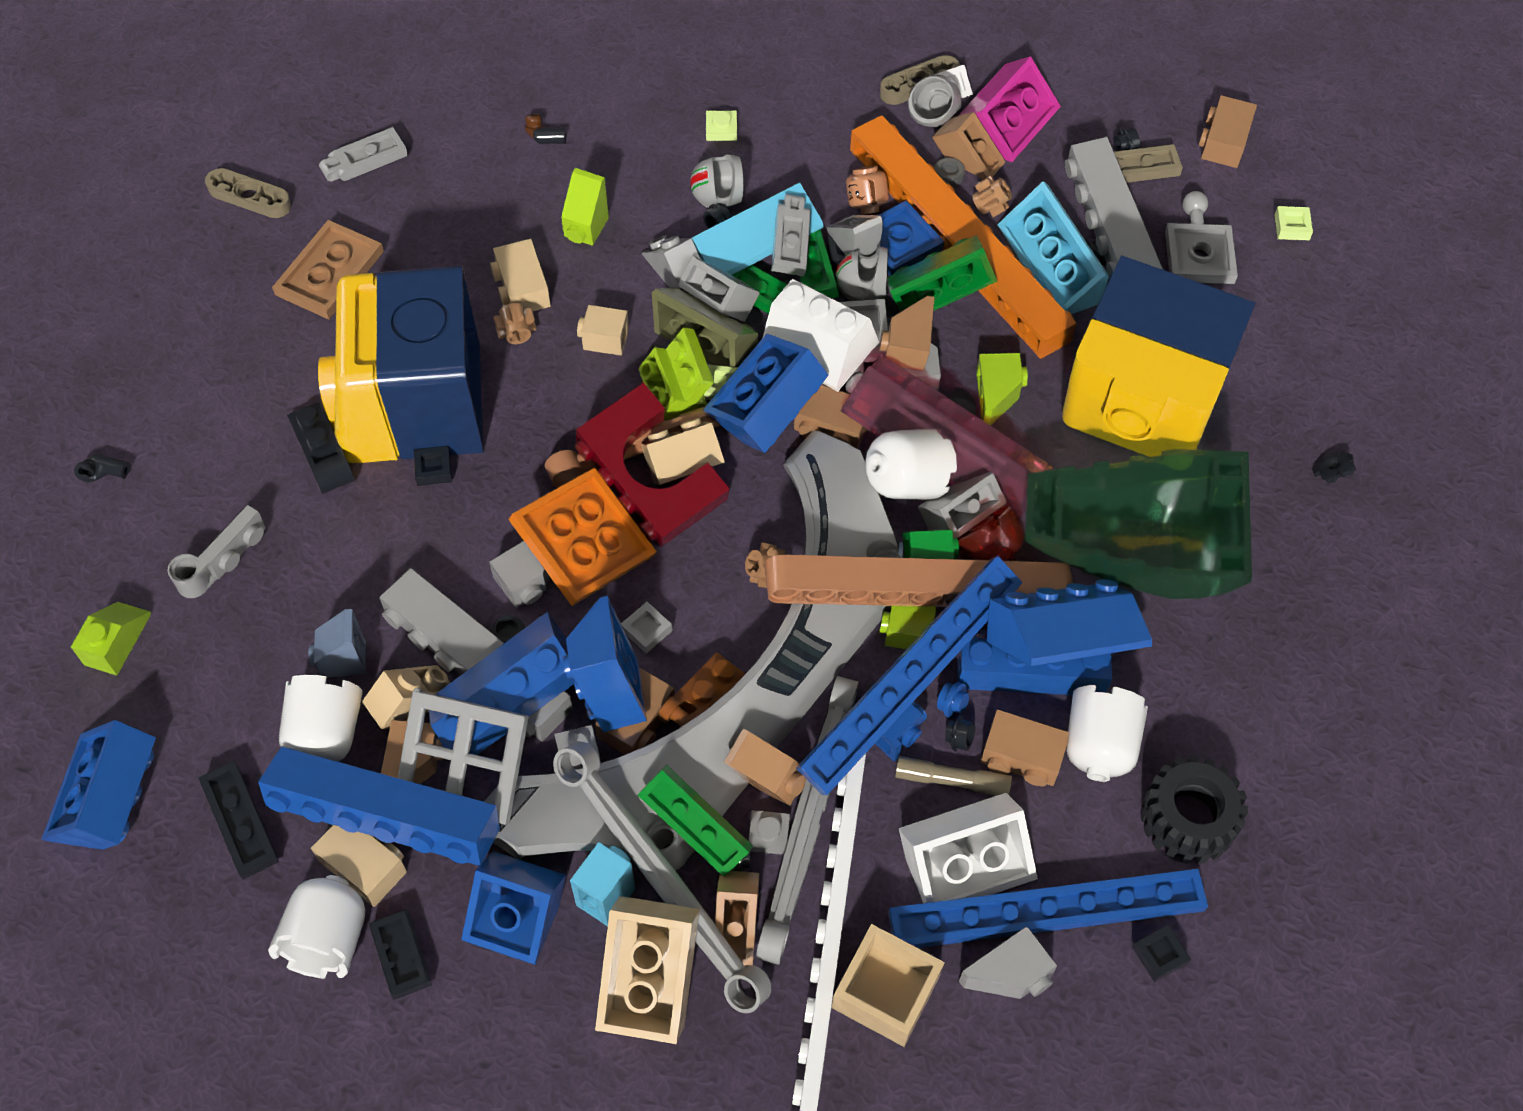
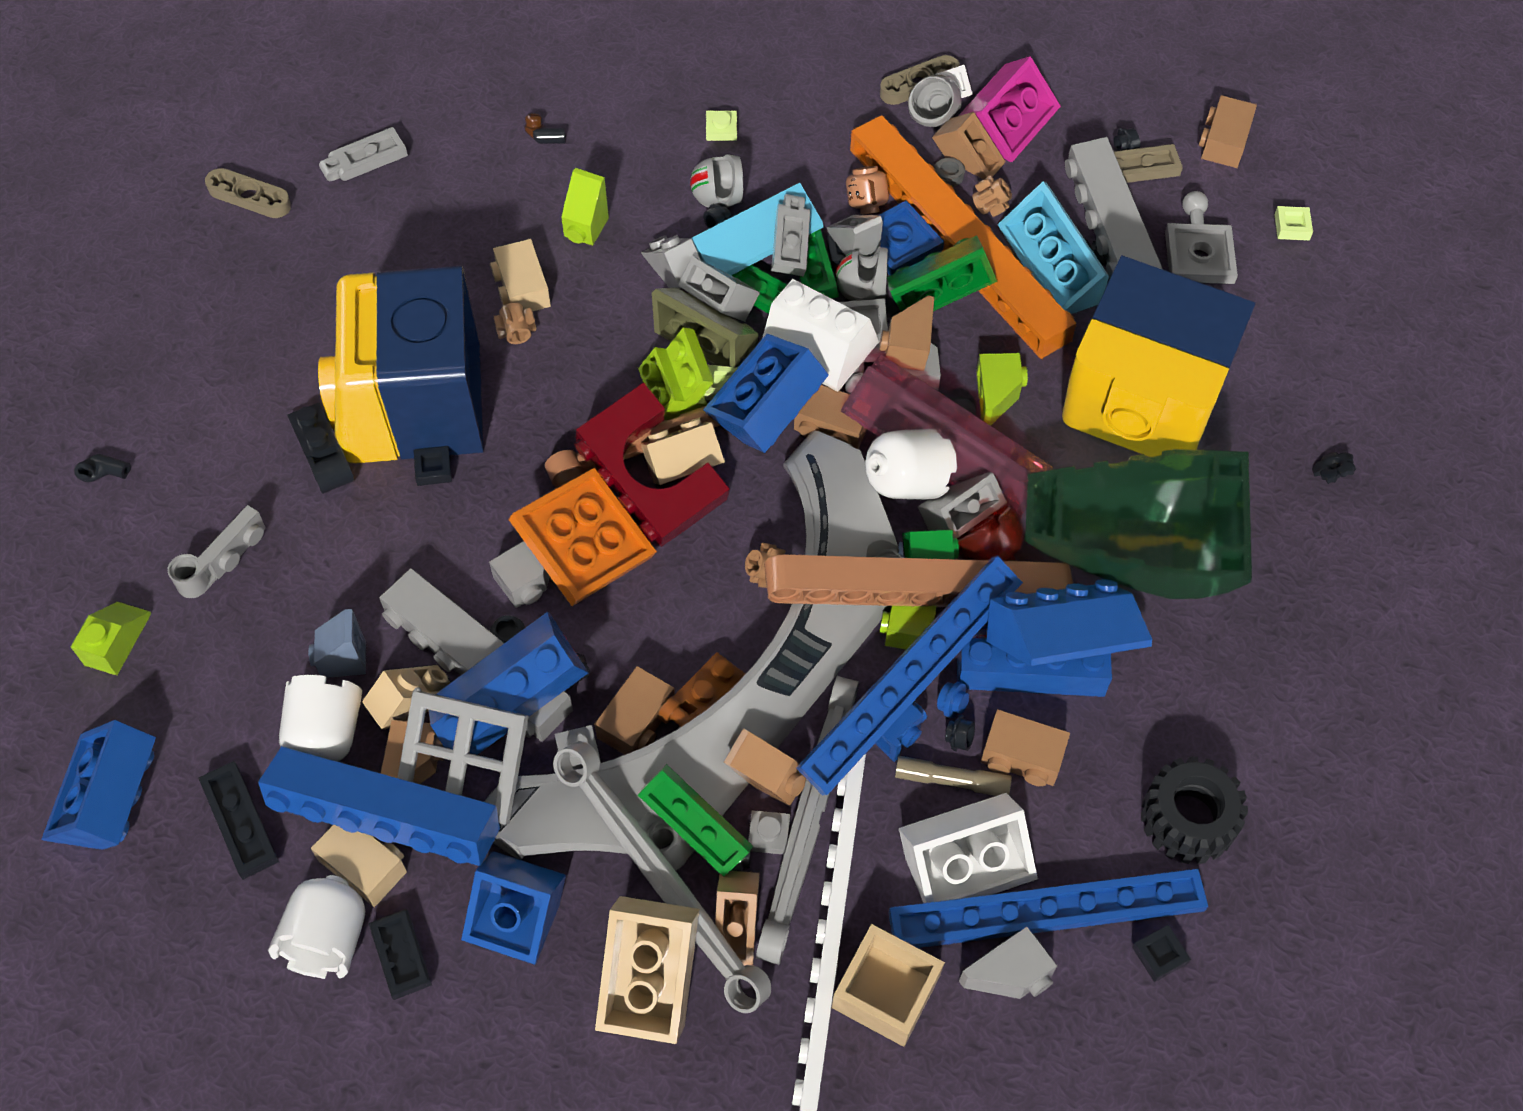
(320, 265): medium nougat plate -> none
(602, 880): medium azure brick -> none
(604, 330): tan brick -> none
(605, 669): blue slope -> none
(646, 627): light grey plate -> none
(1105, 731): white cylinder -> none

